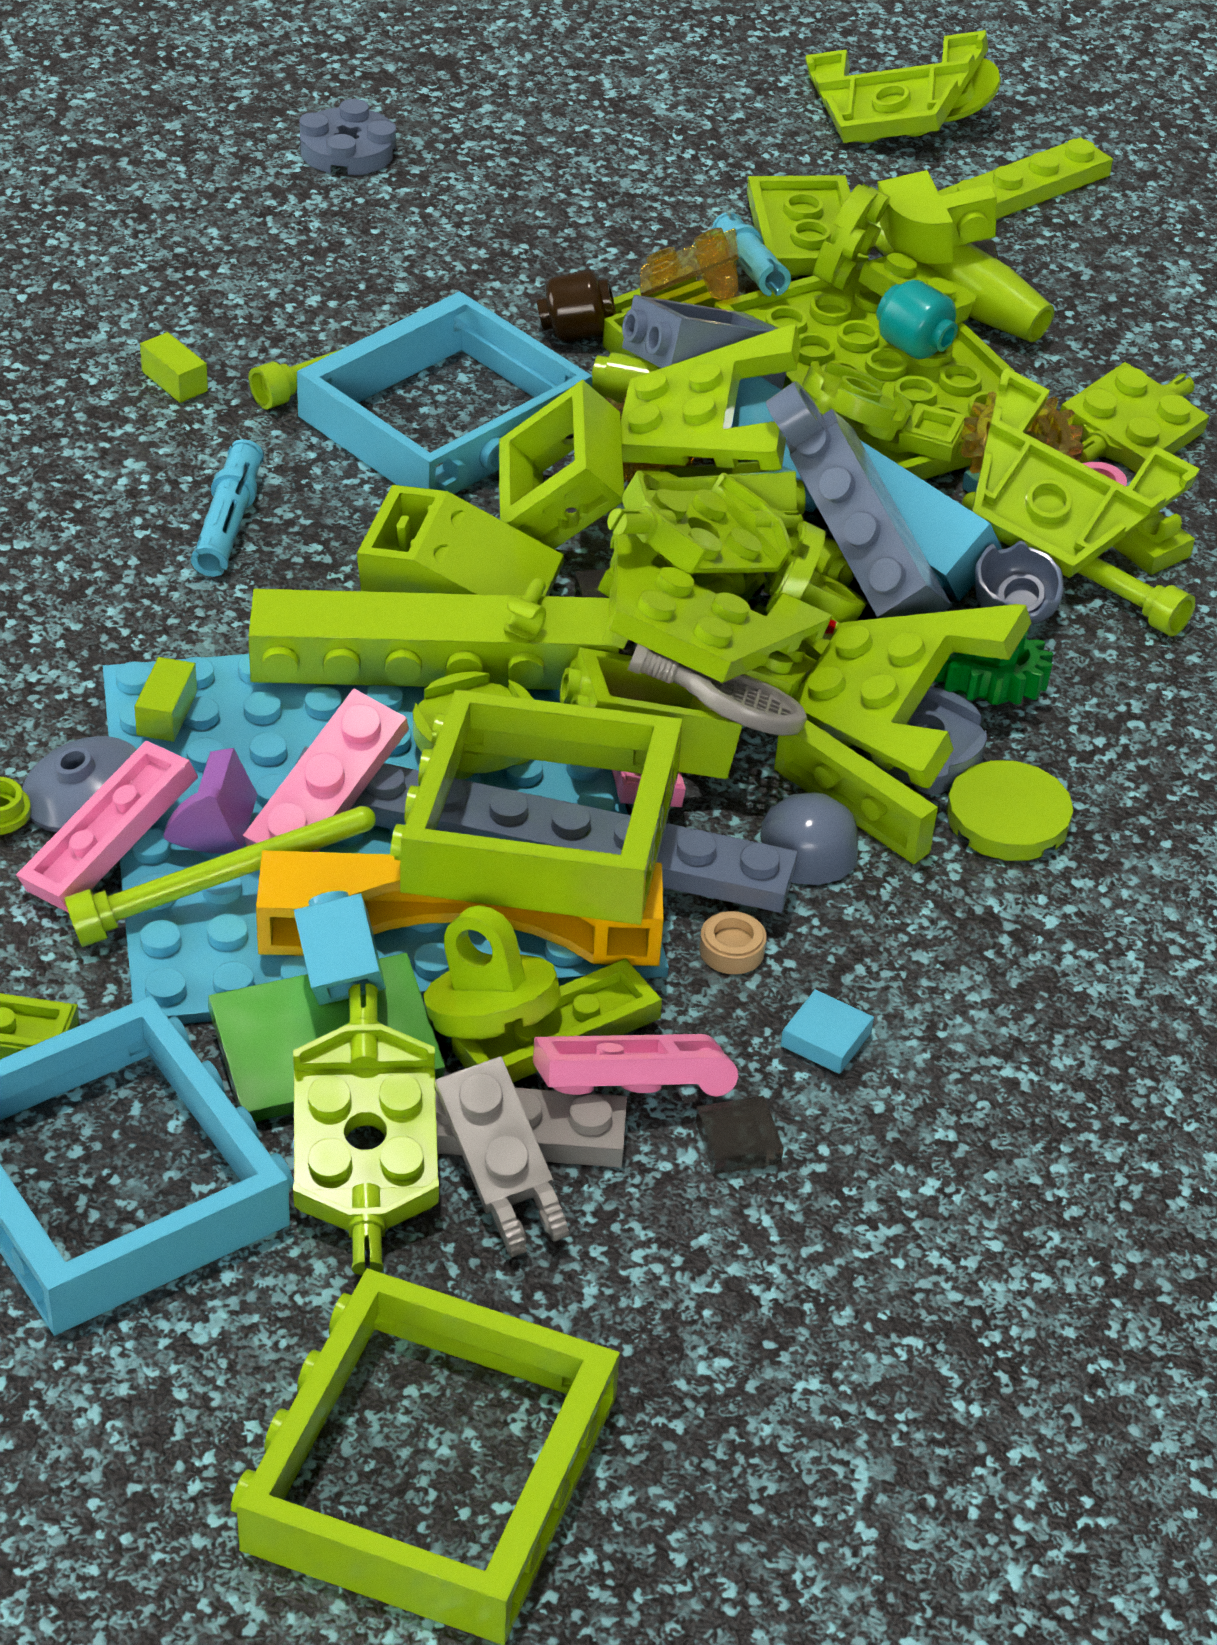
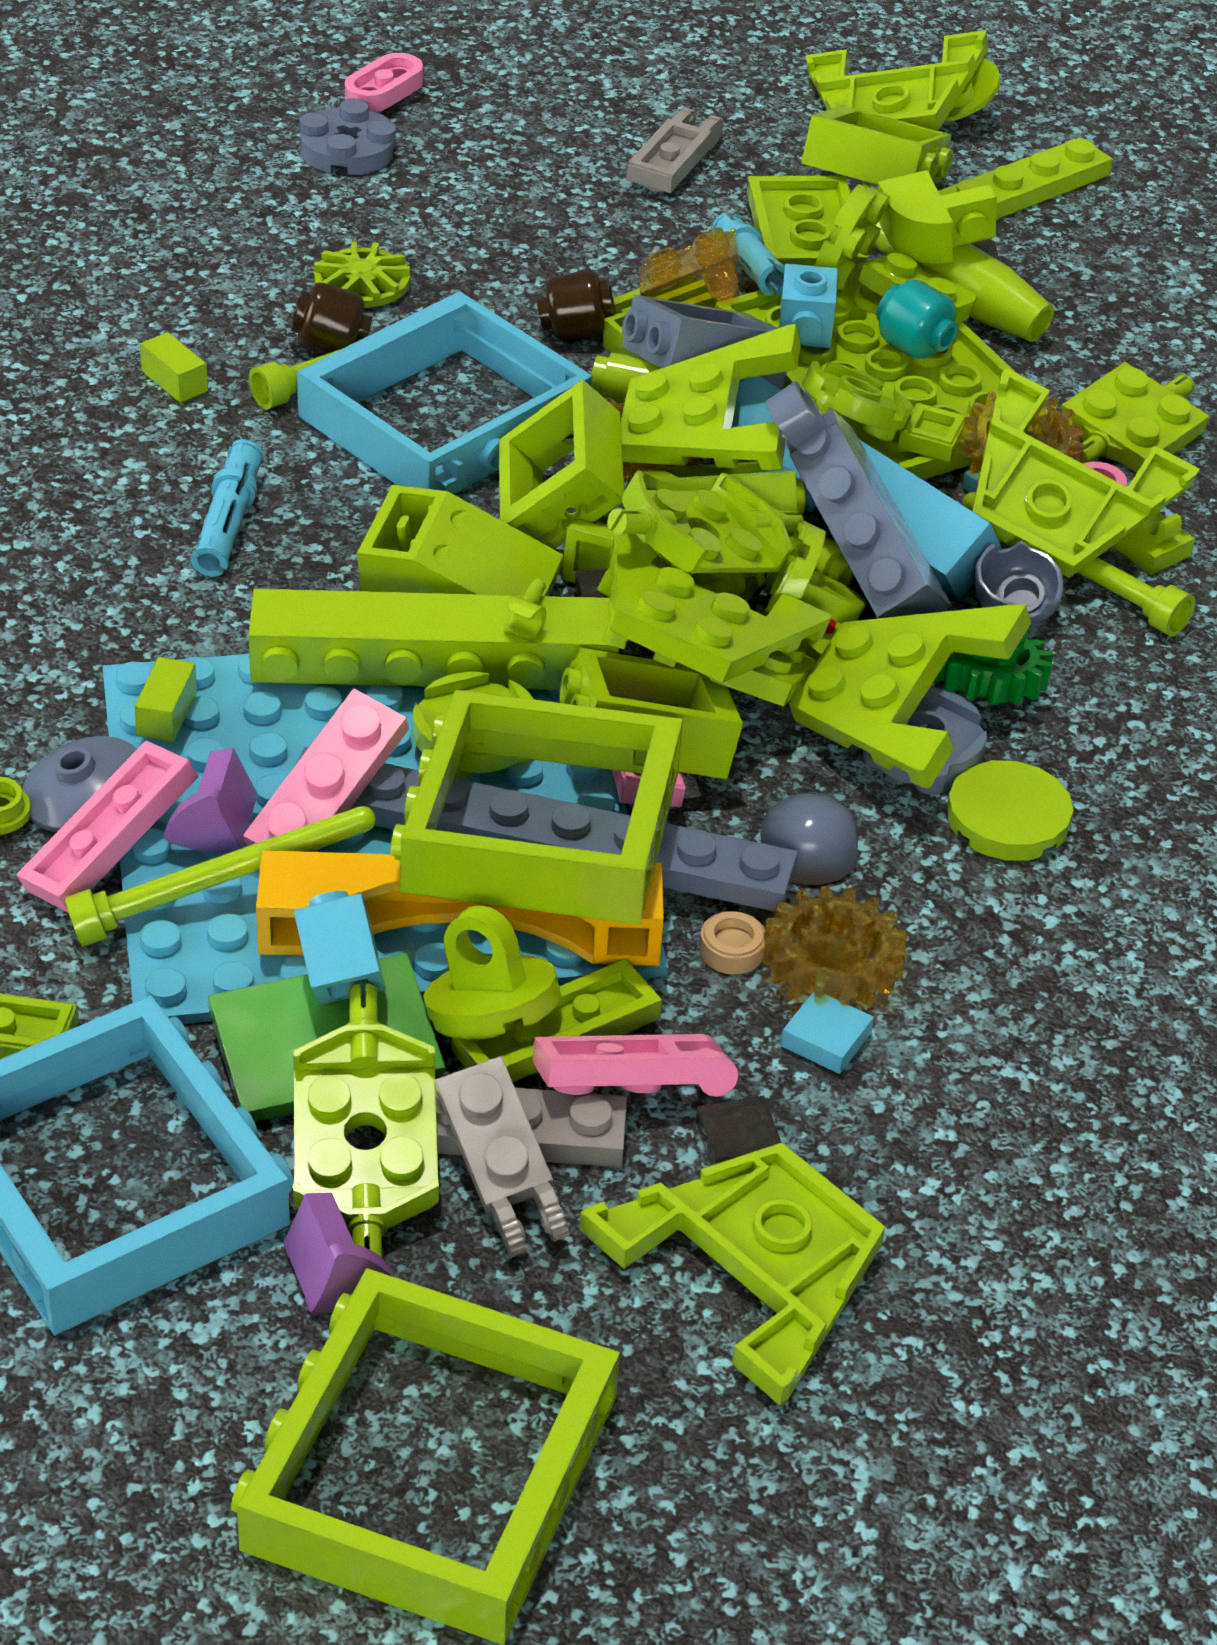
(325, 1254): none -> medium lavender tile
(329, 318): none -> dark brown head
(365, 272): none -> lime wheel
(385, 81): none -> bright pink plate
(586, 548): none -> lime tile
(673, 151): none -> light grey hinge
(739, 699): light grey piece -> none
(772, 1229): none -> lime wing
(809, 302): none -> medium azure brick
(834, 947): none -> clear yellow gear
(874, 146): none -> lime window
(875, 798): lime plate -> none

